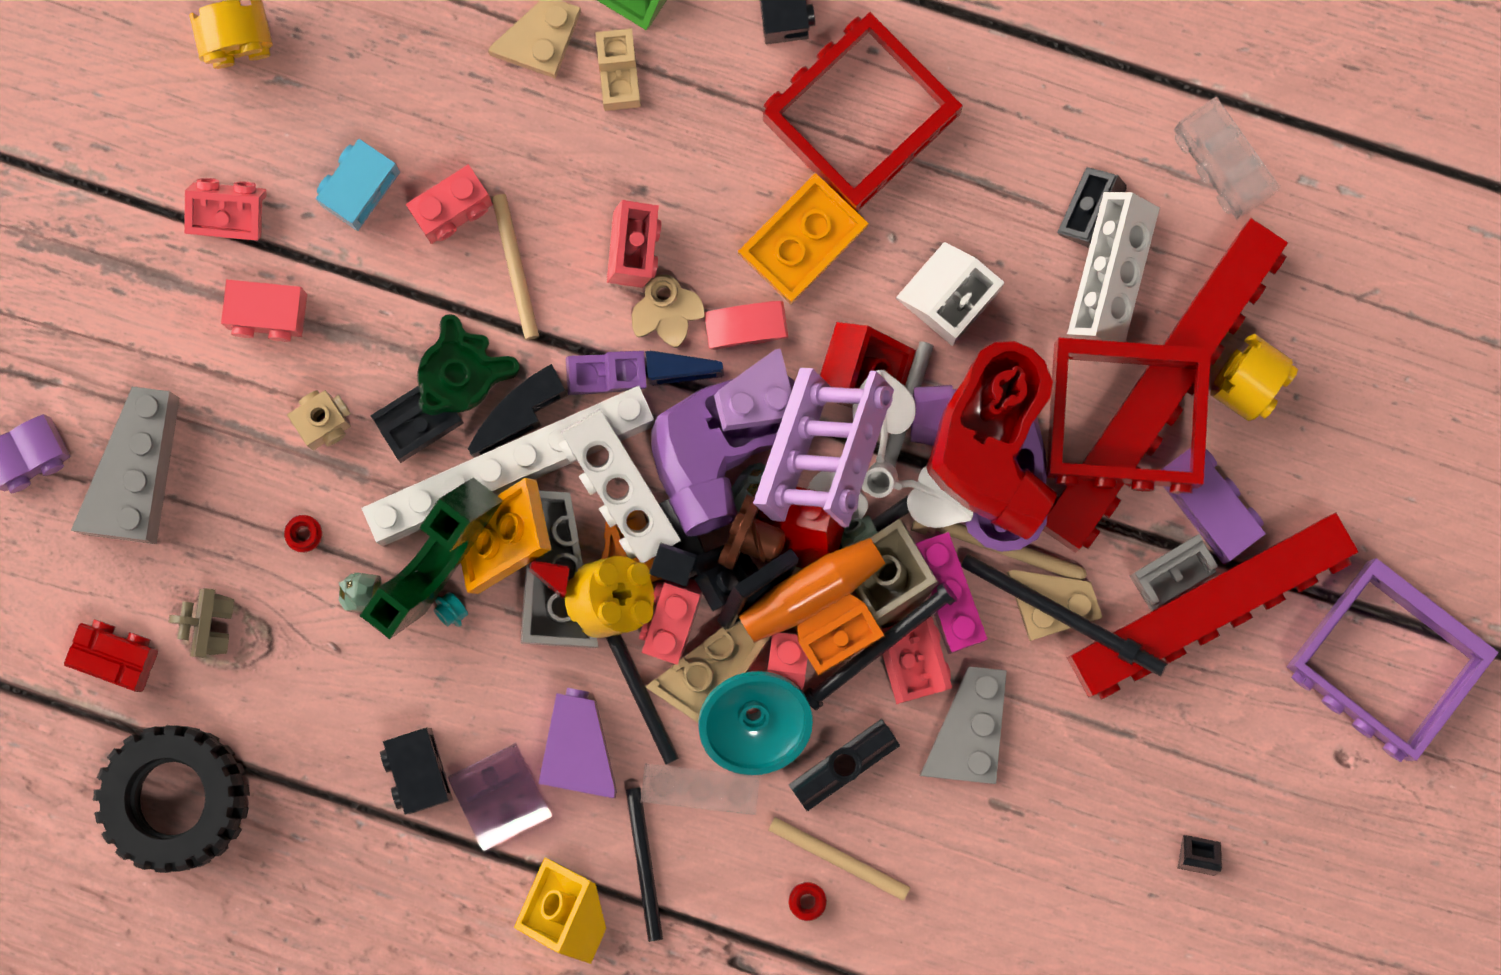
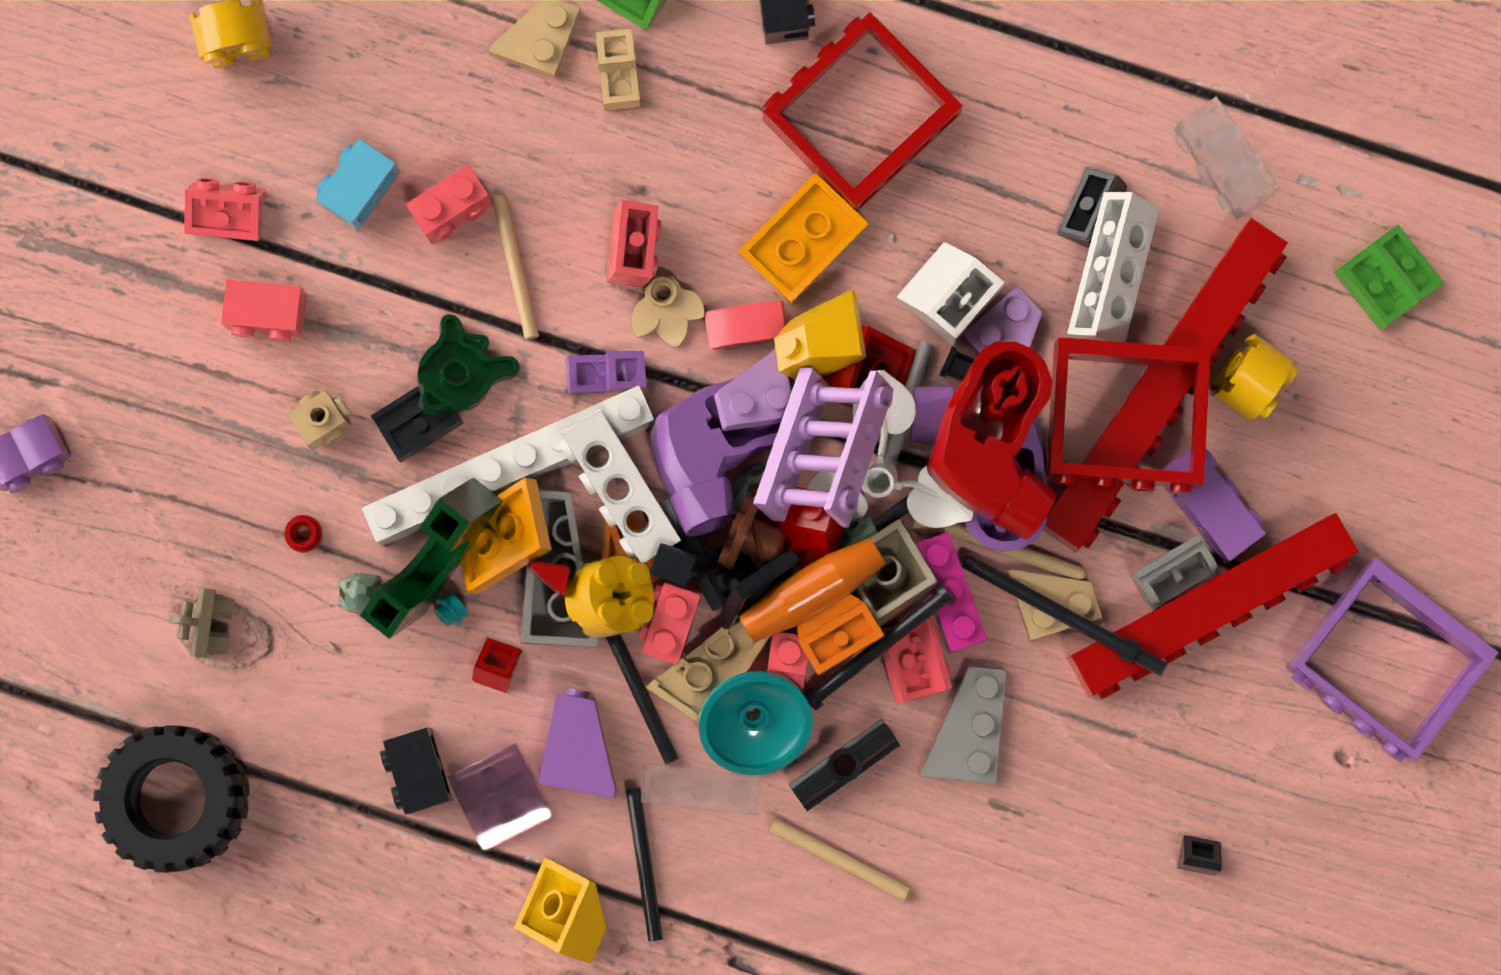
(110, 656): red brick -> none
(133, 472): light grey wedge -> none
(496, 665): none -> red slope
(516, 412): black slope -> none
(674, 368): dark blue slope -> none
(813, 912): red plate -> none
(822, 338): none -> yellow slope
(956, 365): none -> black bush
(1009, 320): none -> lavender wing
(1389, 277): none -> bright green slope

